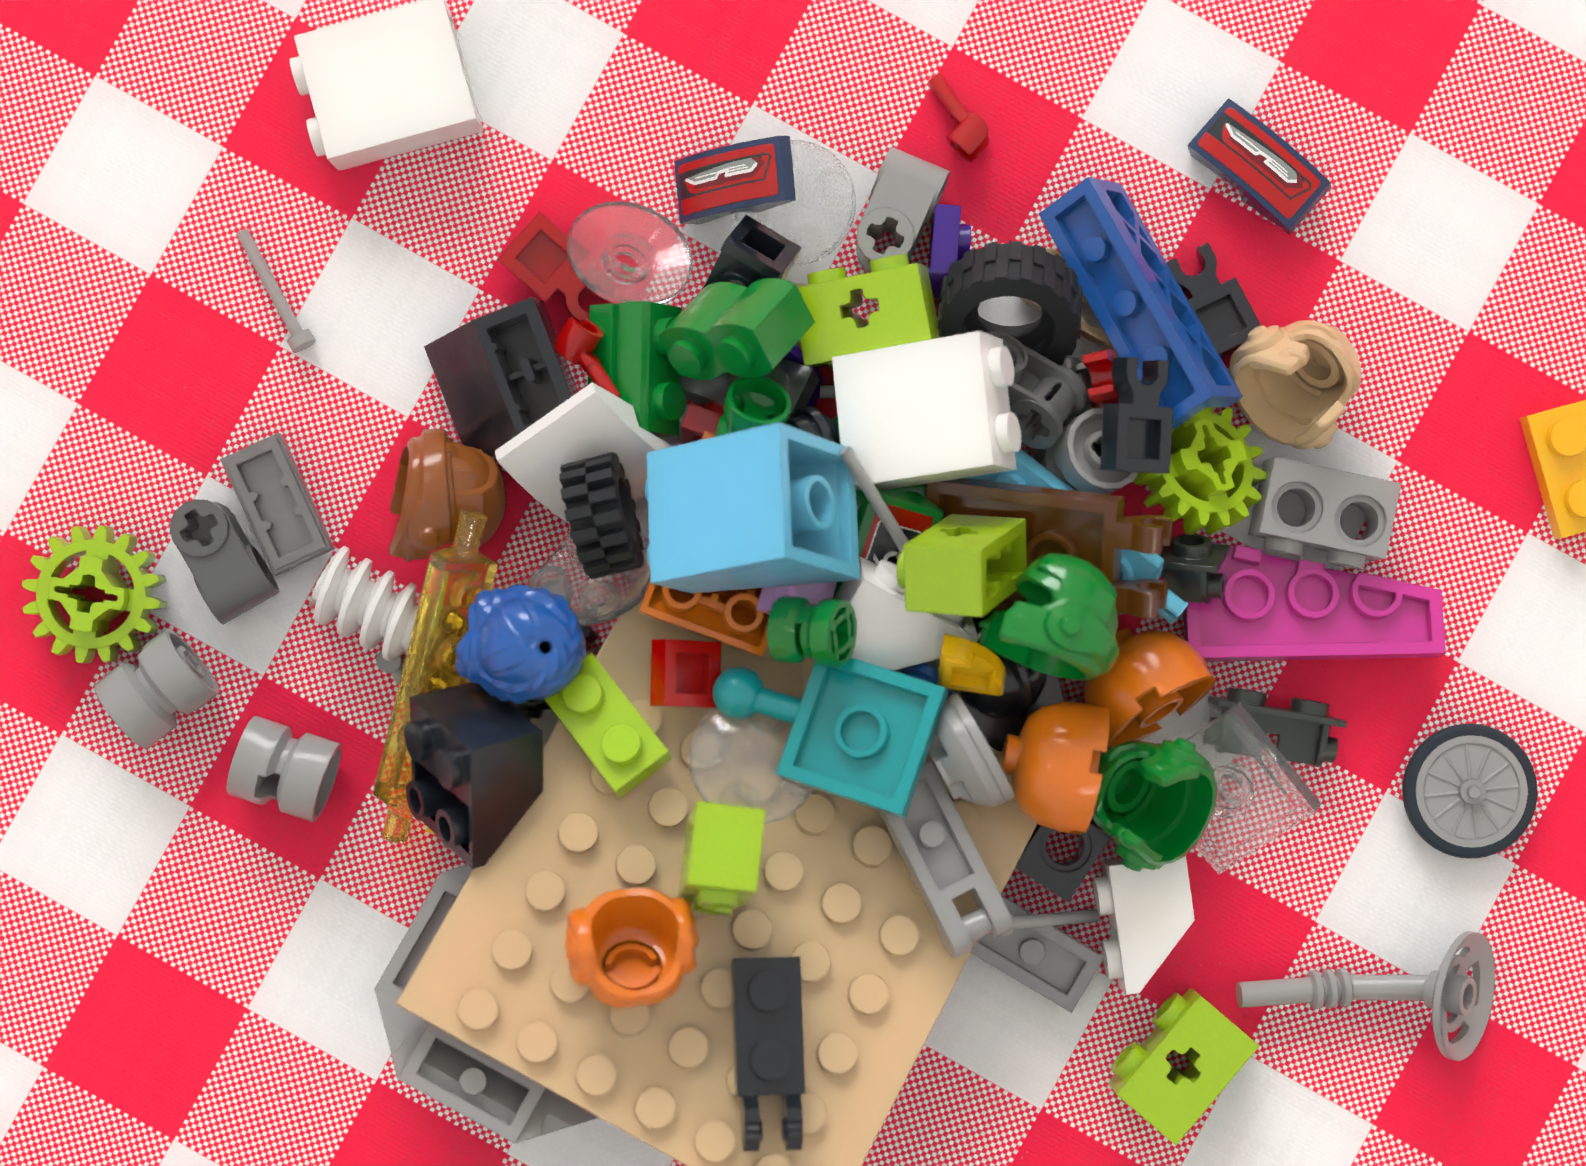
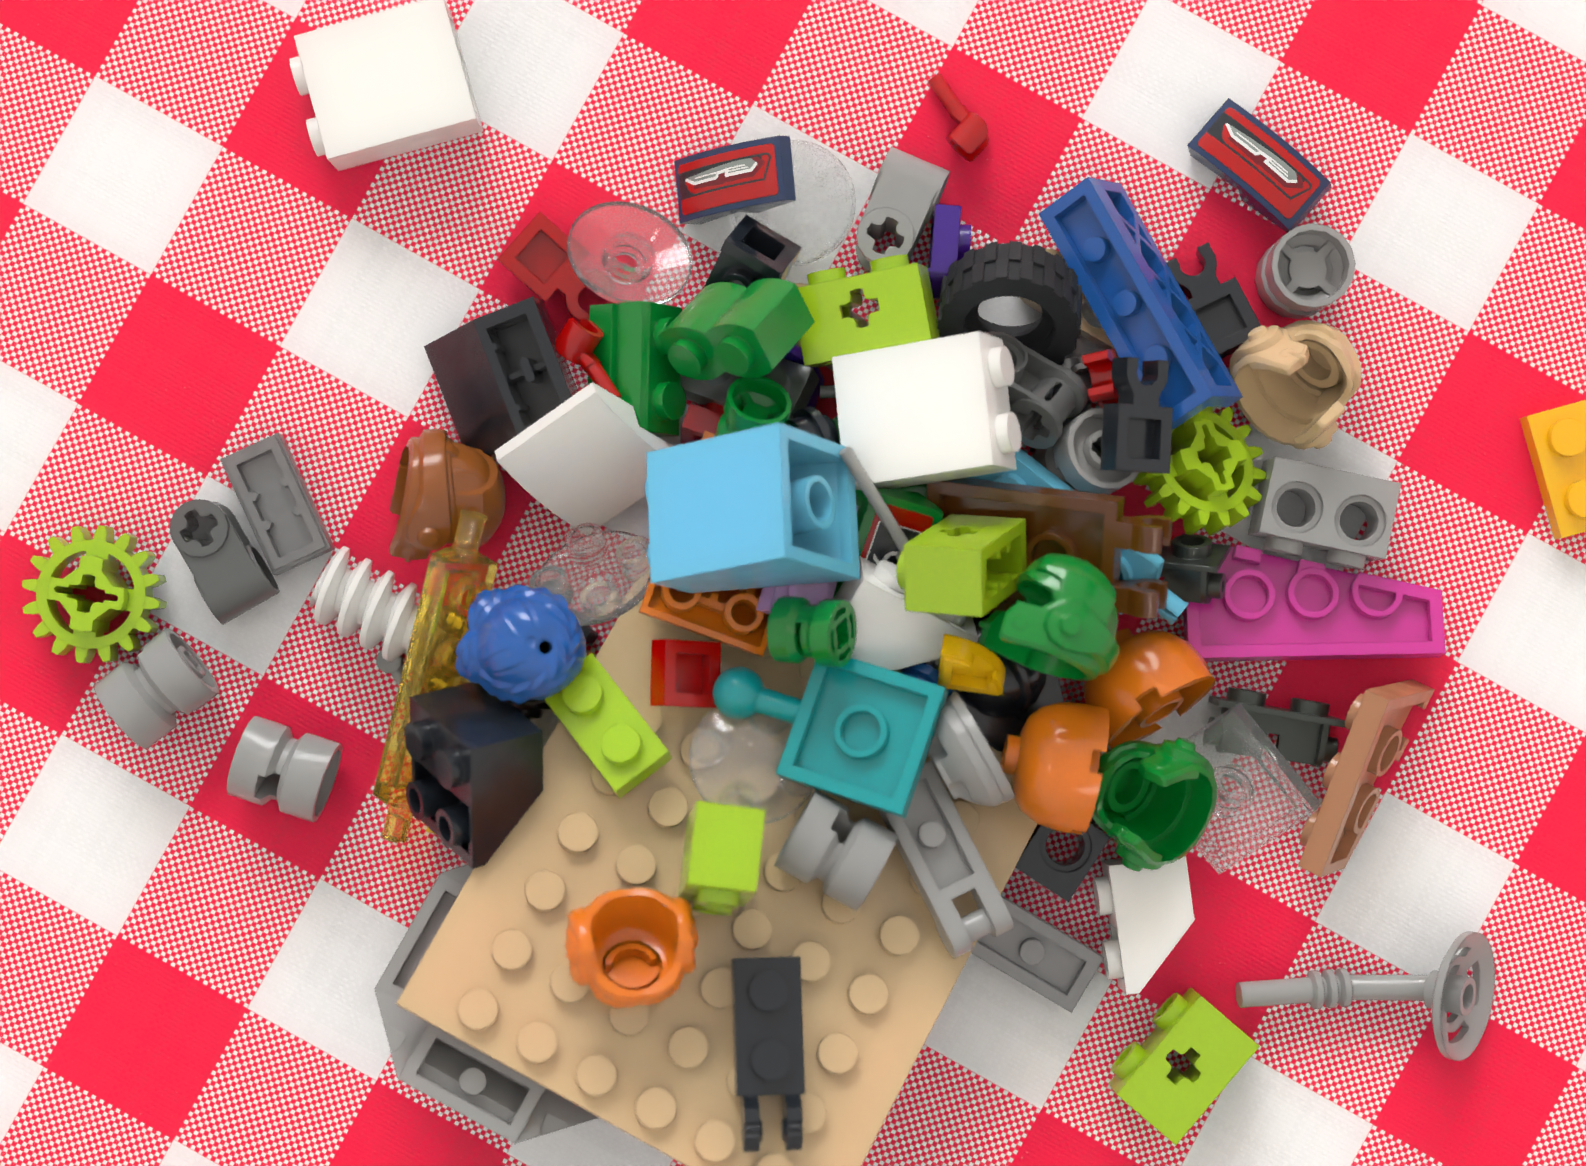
(299, 338): light grey piece -> none
(601, 515): black tyre -> none
(836, 850): none -> light grey wheel
(1052, 919): light grey piece -> none
(1305, 271): none -> light grey wheel
(1368, 752): none -> nougat wing
(1469, 791): light grey wheel -> none

